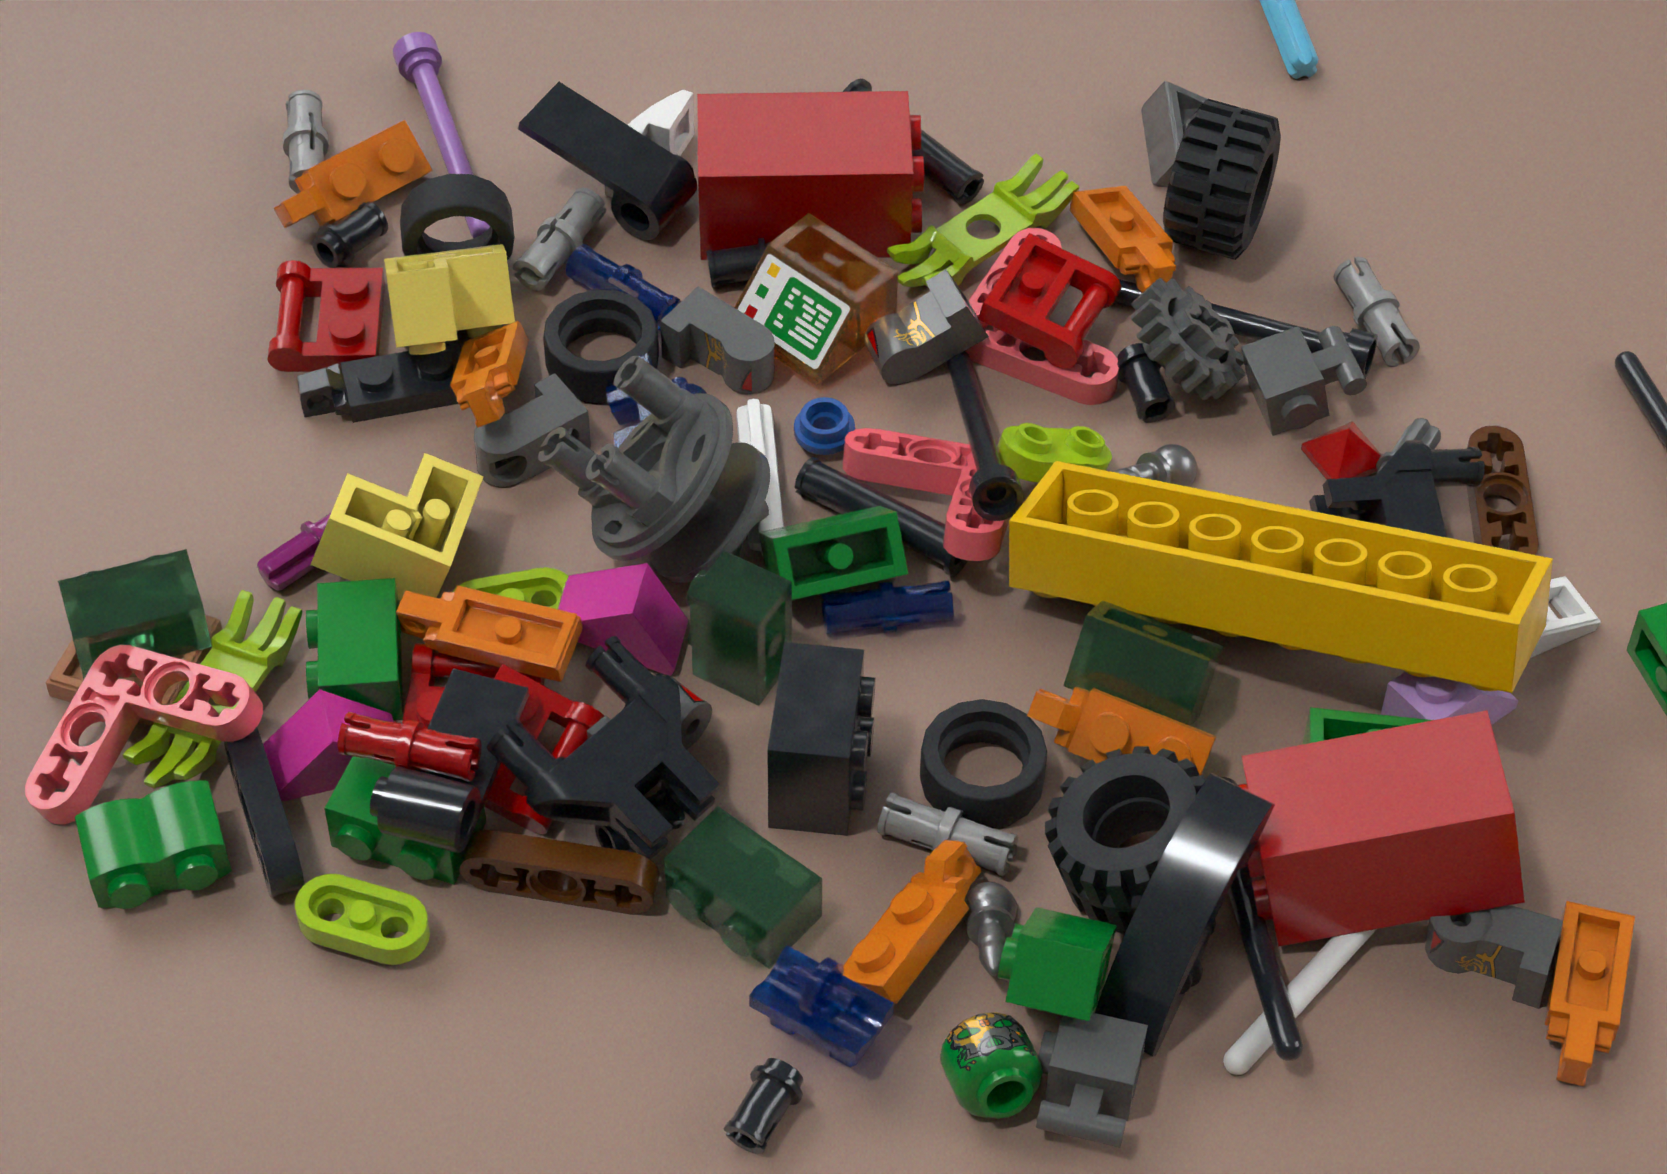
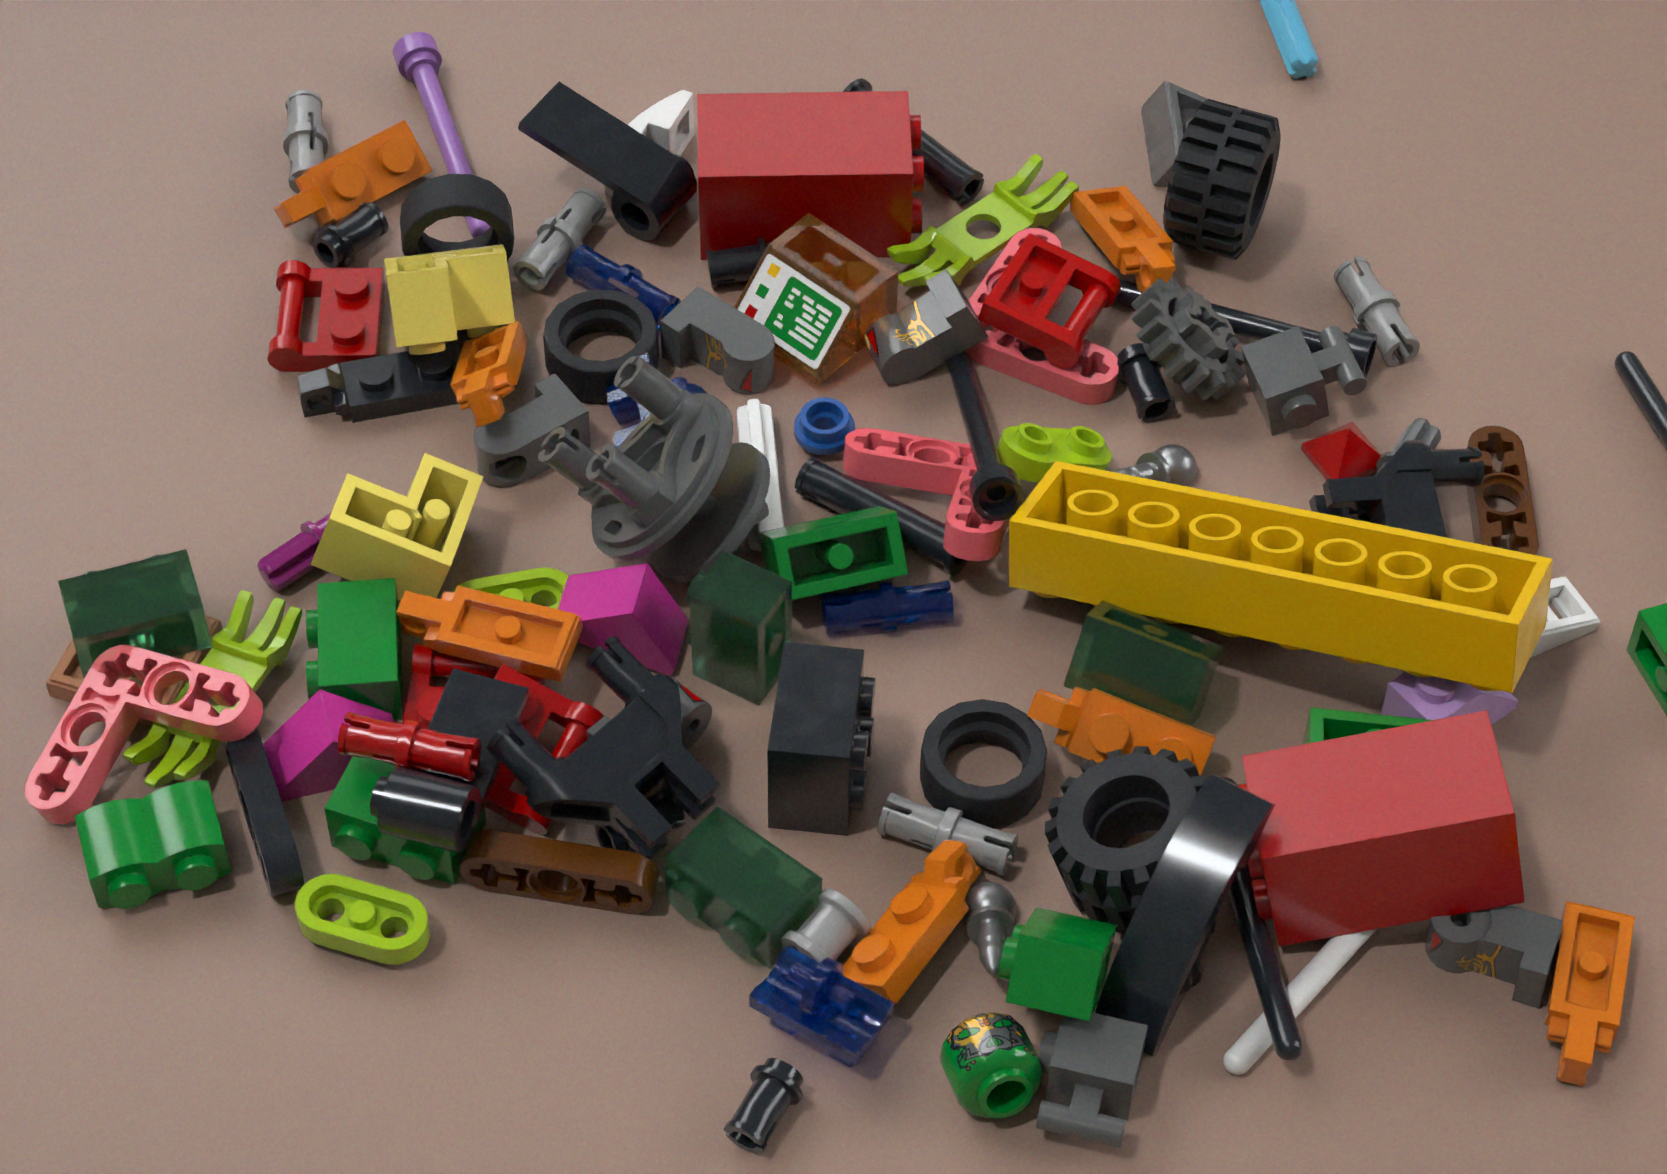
(829, 927): none -> light grey bush

